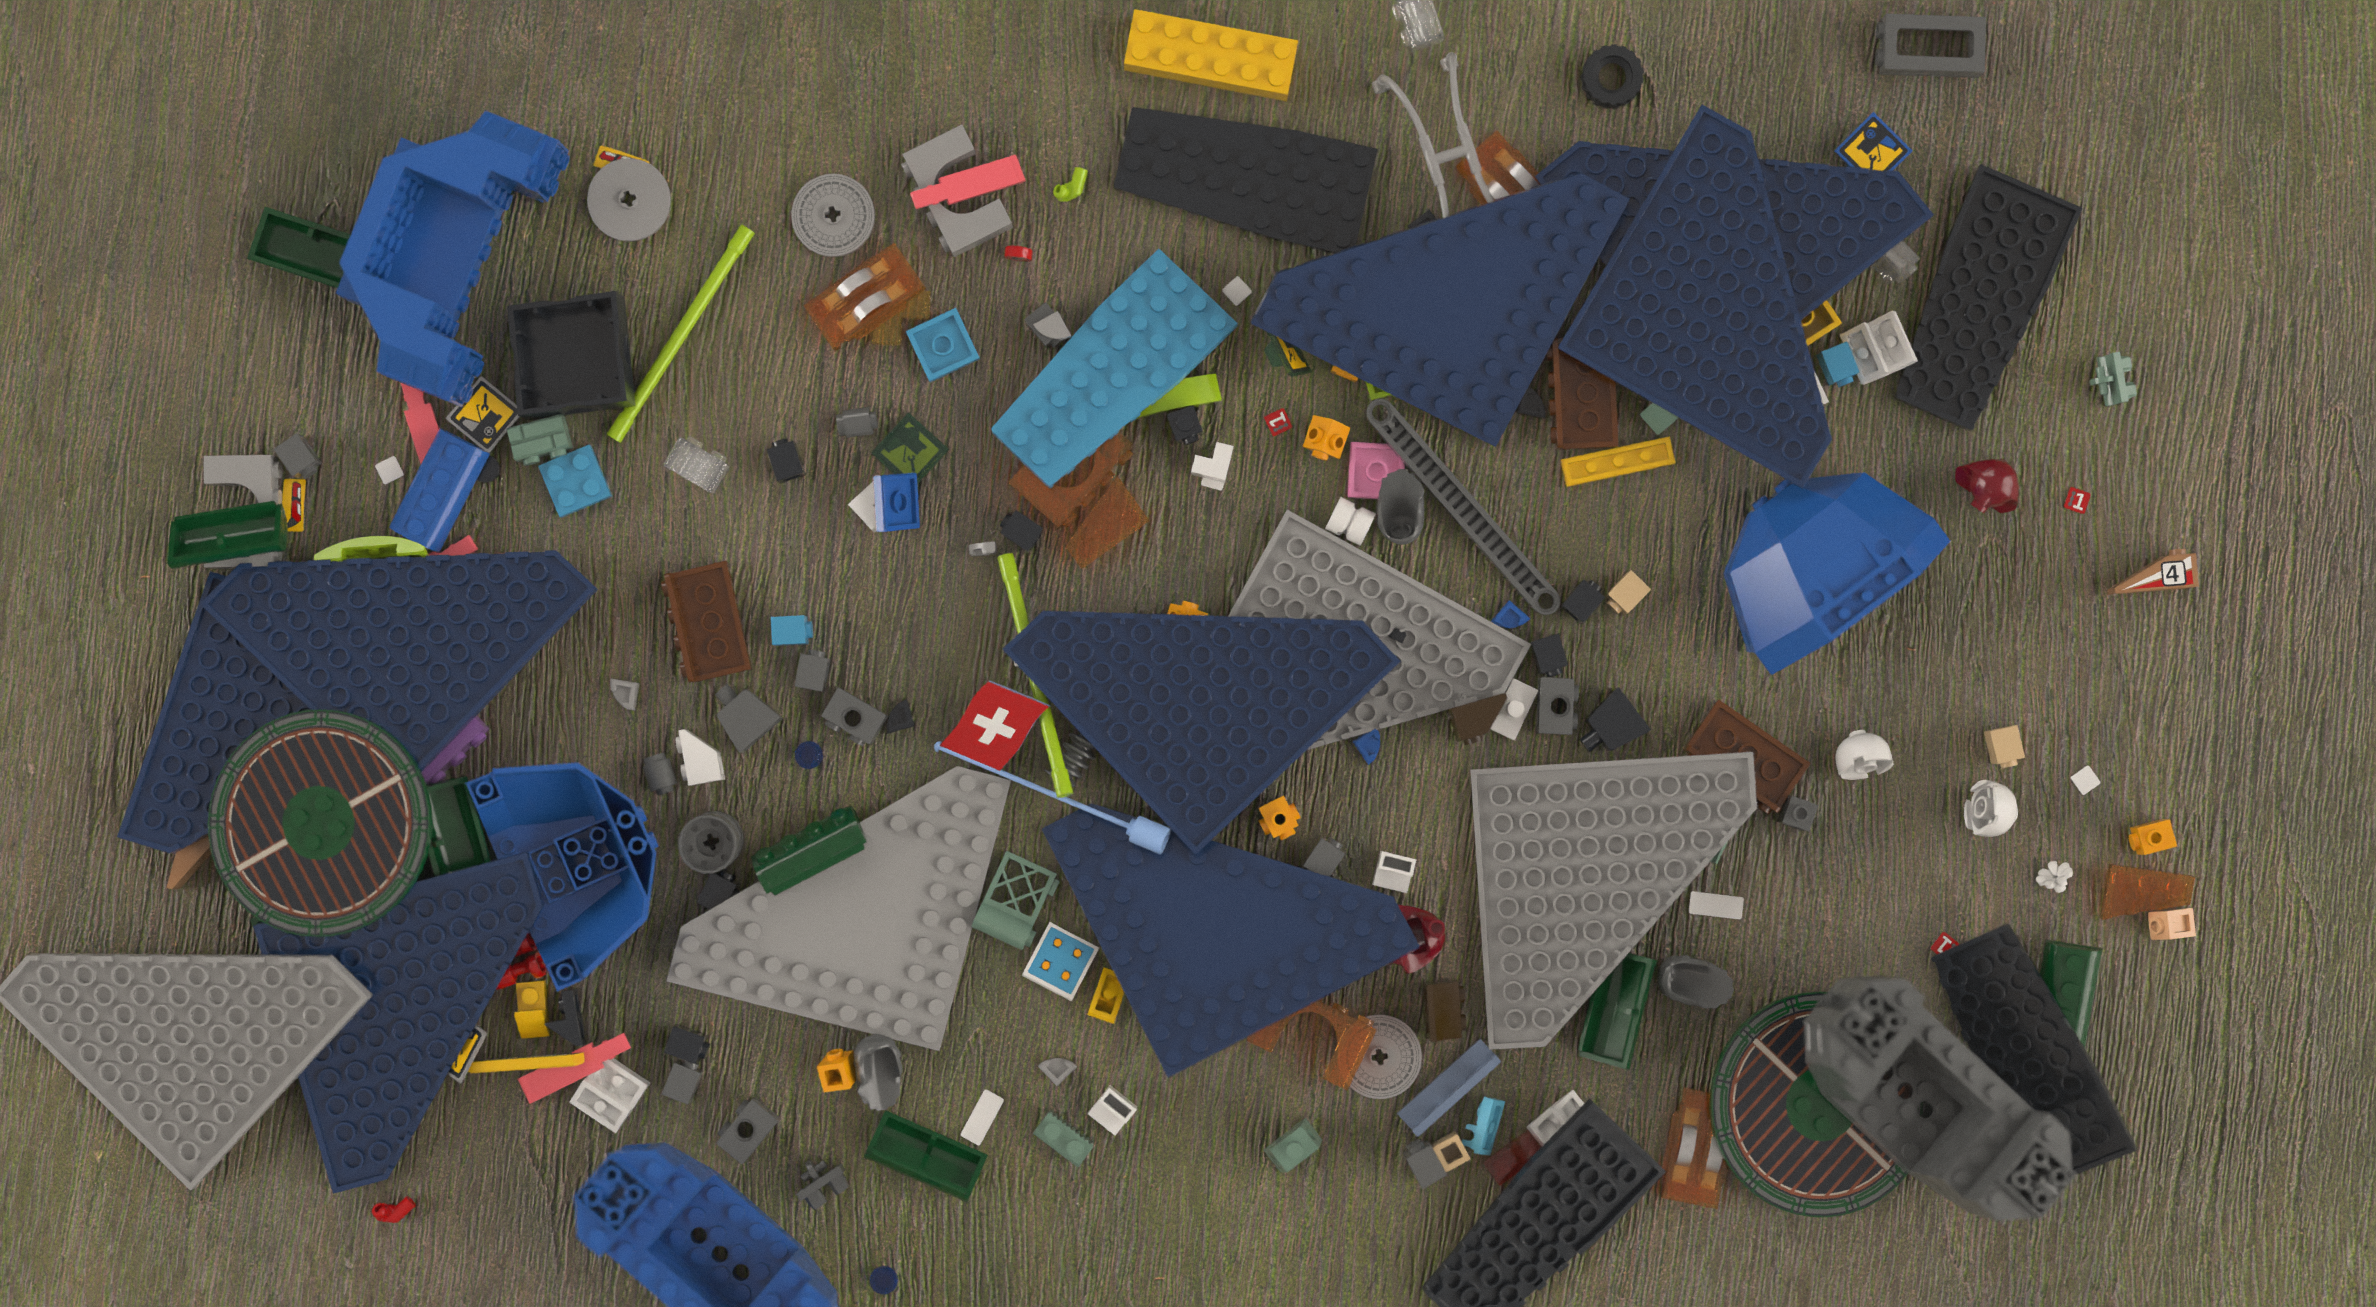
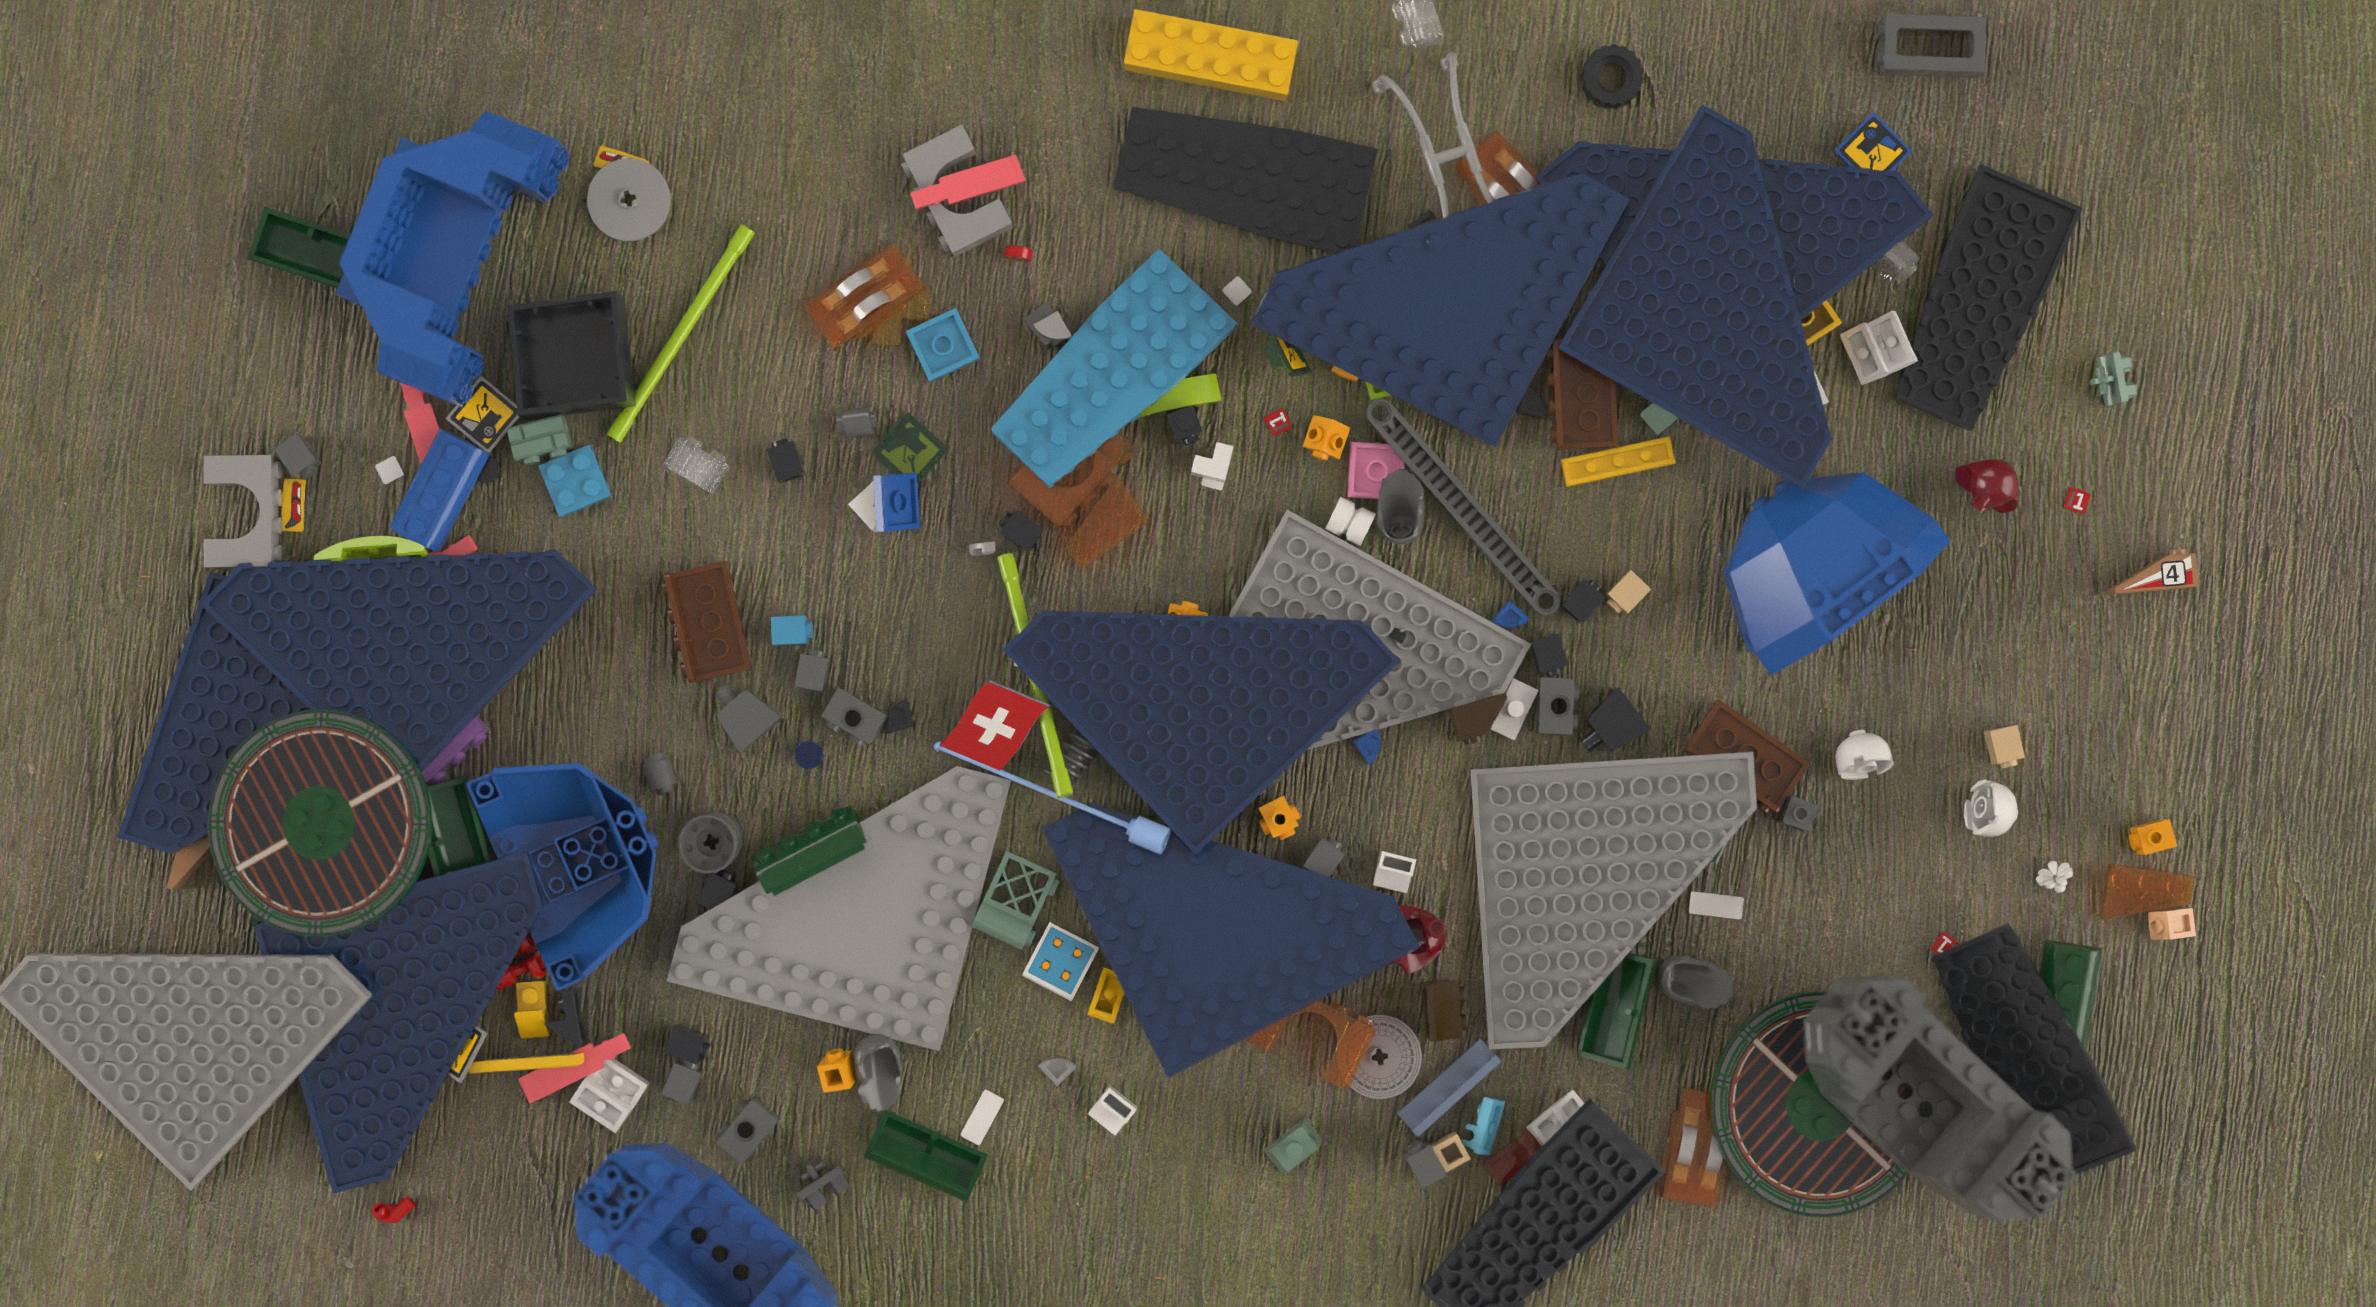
(227, 534): dark green container -> none
(625, 692): light grey tile -> none
(701, 760): white slope -> none
(850, 228): light grey piece -> none
(883, 1280): clear blue plate -> none
(1064, 1138): sand green brick -> none
(1073, 188): lime arm -> none
(1838, 364): dark azure brick -> none
(2085, 780): white sticker -> none

